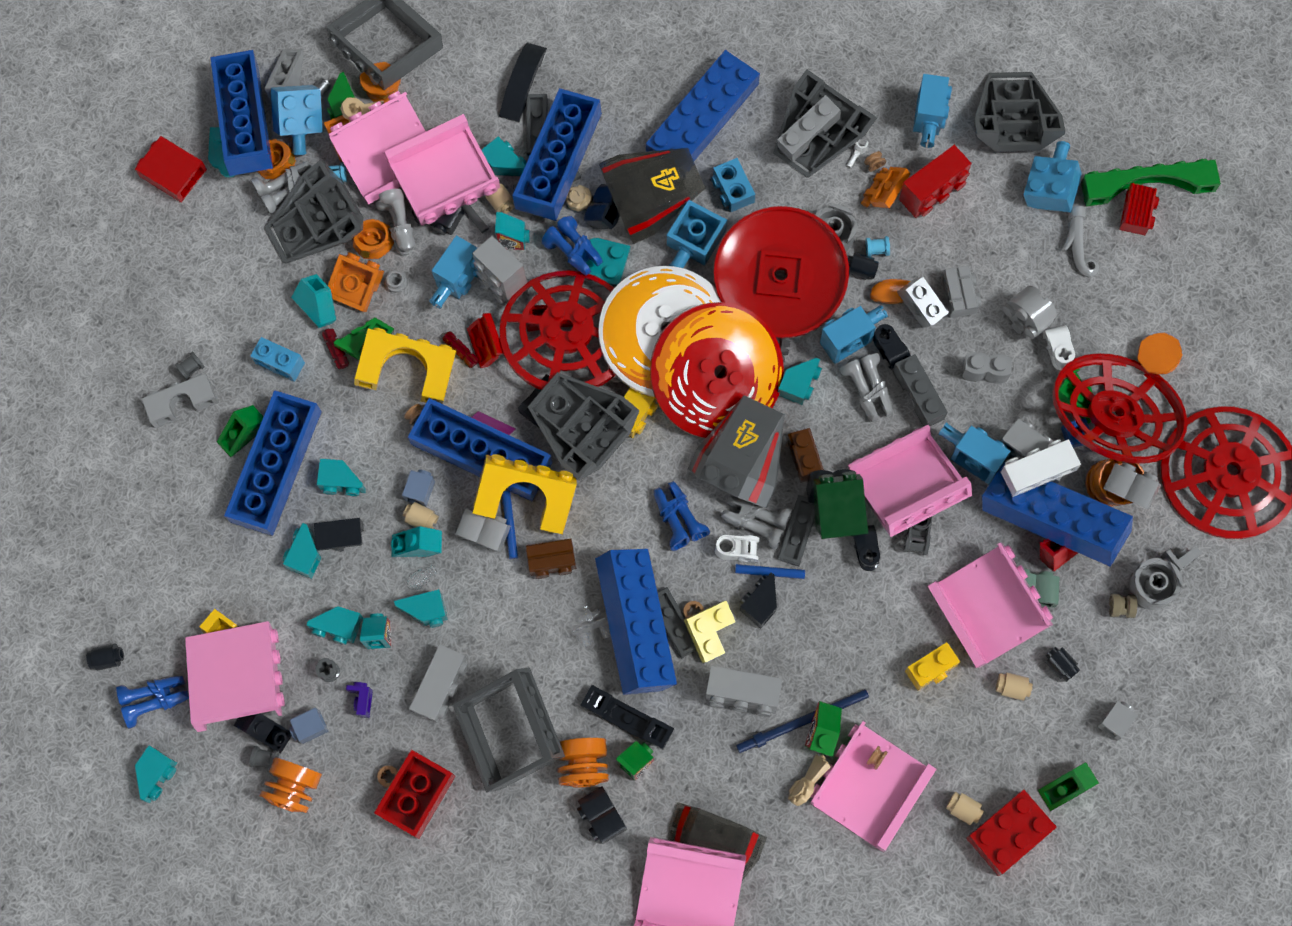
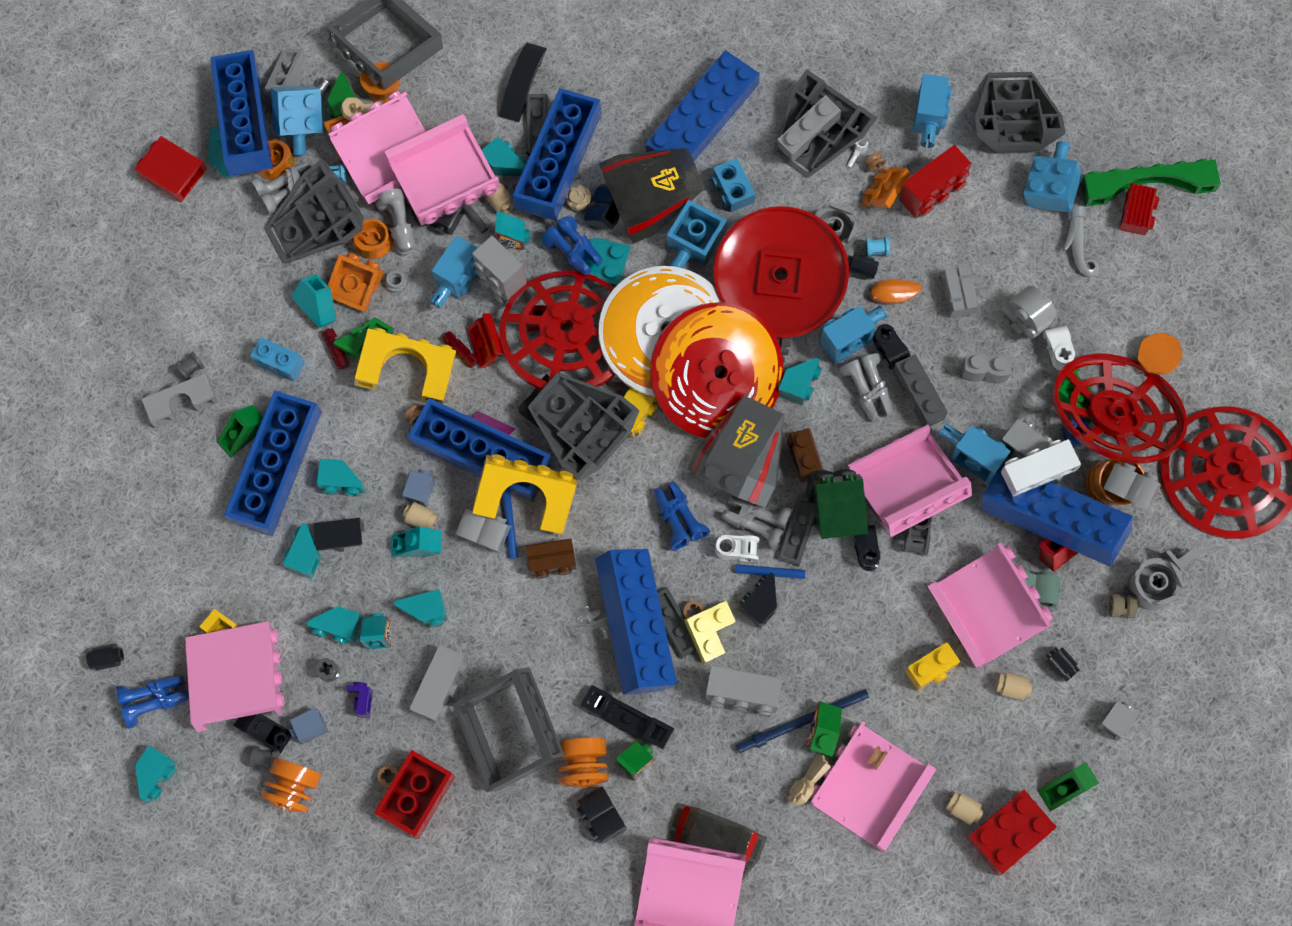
(922, 302): brick -> none

